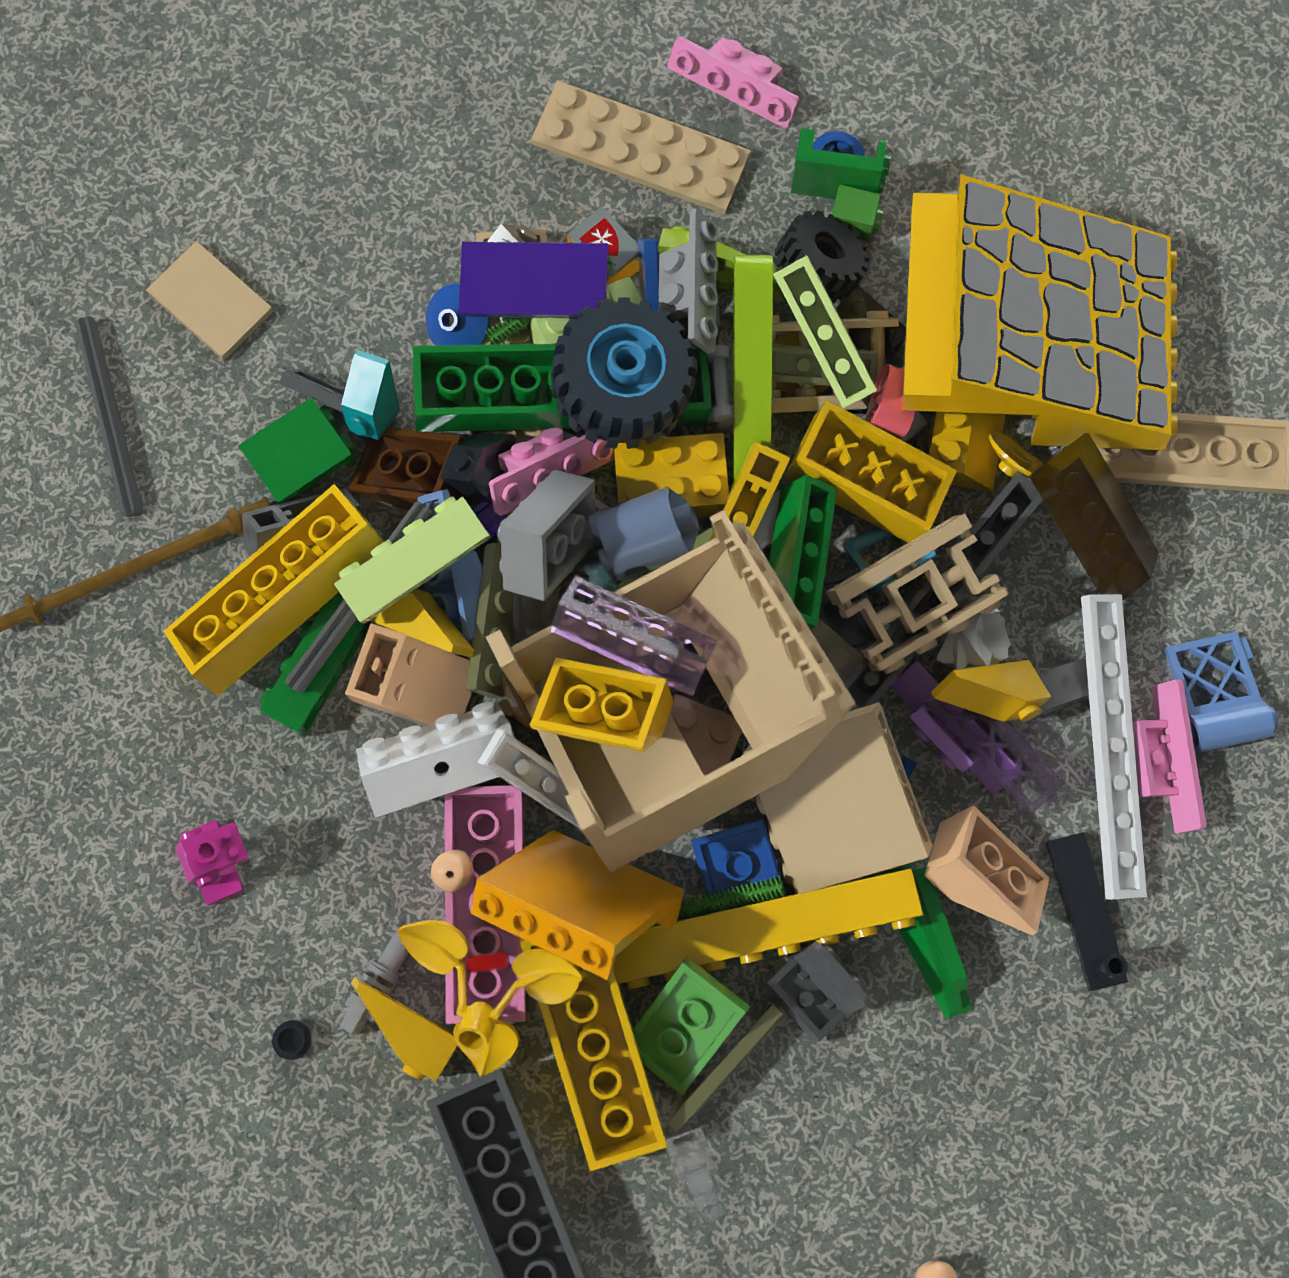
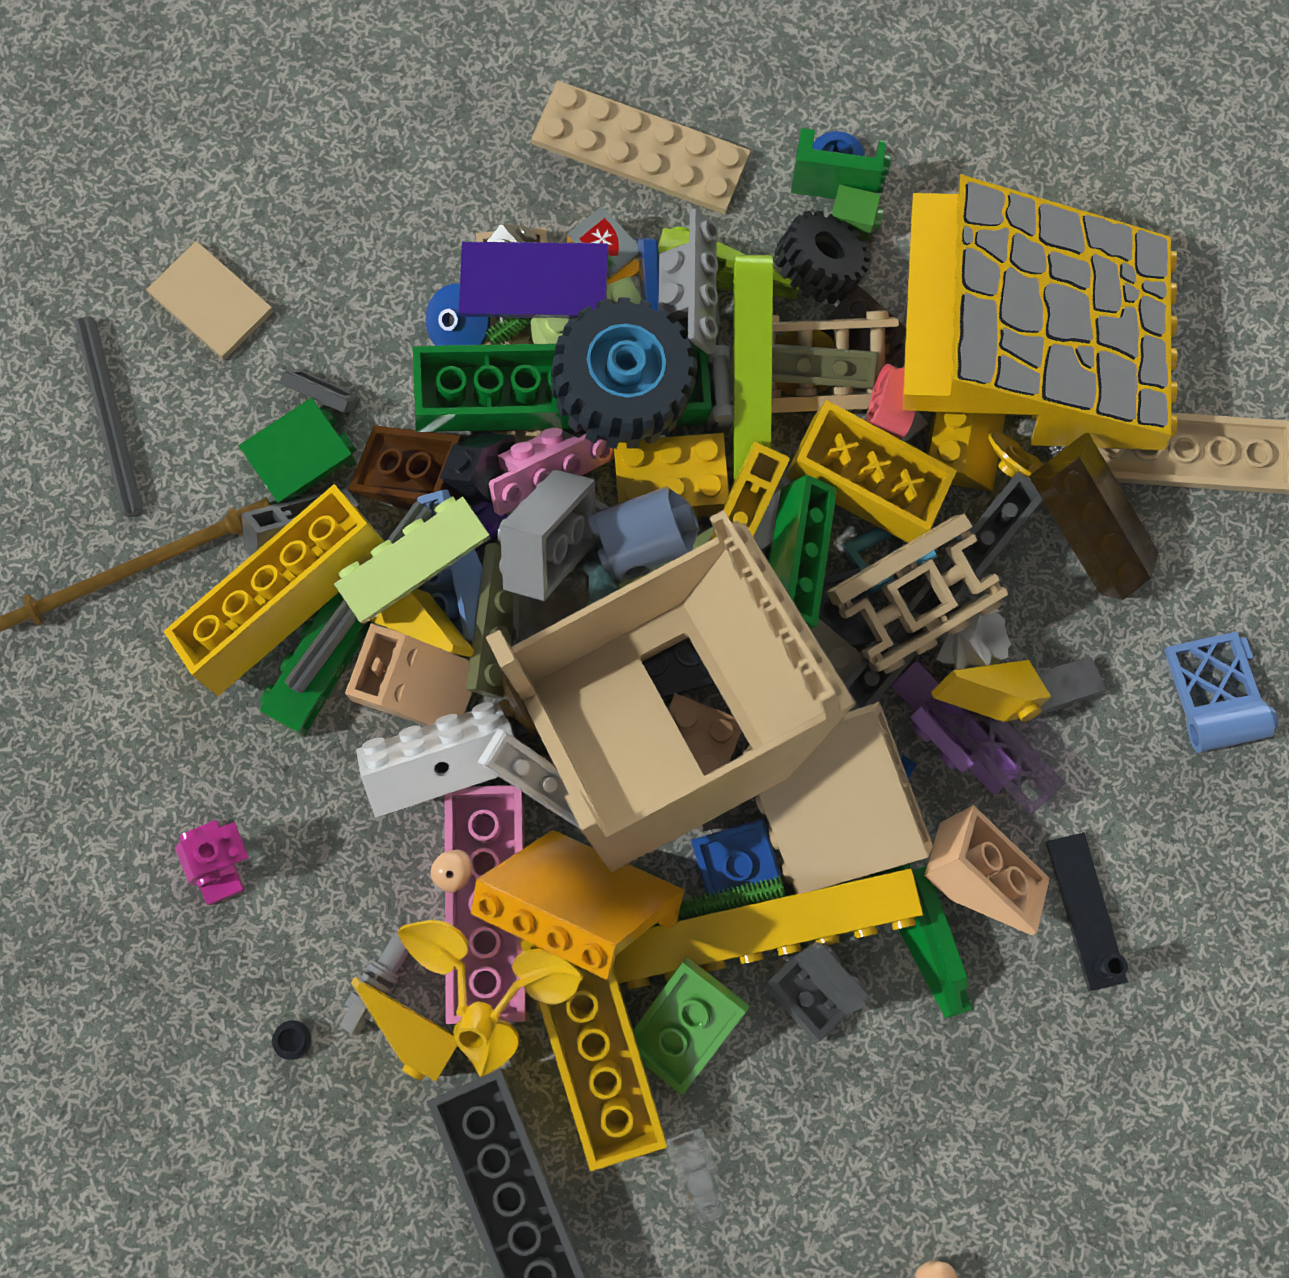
(369, 396): teal slope -> none
(488, 962): red tile -> none
(603, 705): yellow slope -> none
(629, 639): fence -> none
(724, 1069): olive tile -> none
(737, 76): bright pink bracket -> none
(825, 331): yellowish green brick -> none
(1113, 747): white plate -> none
(1167, 757): bright pink bracket -> none

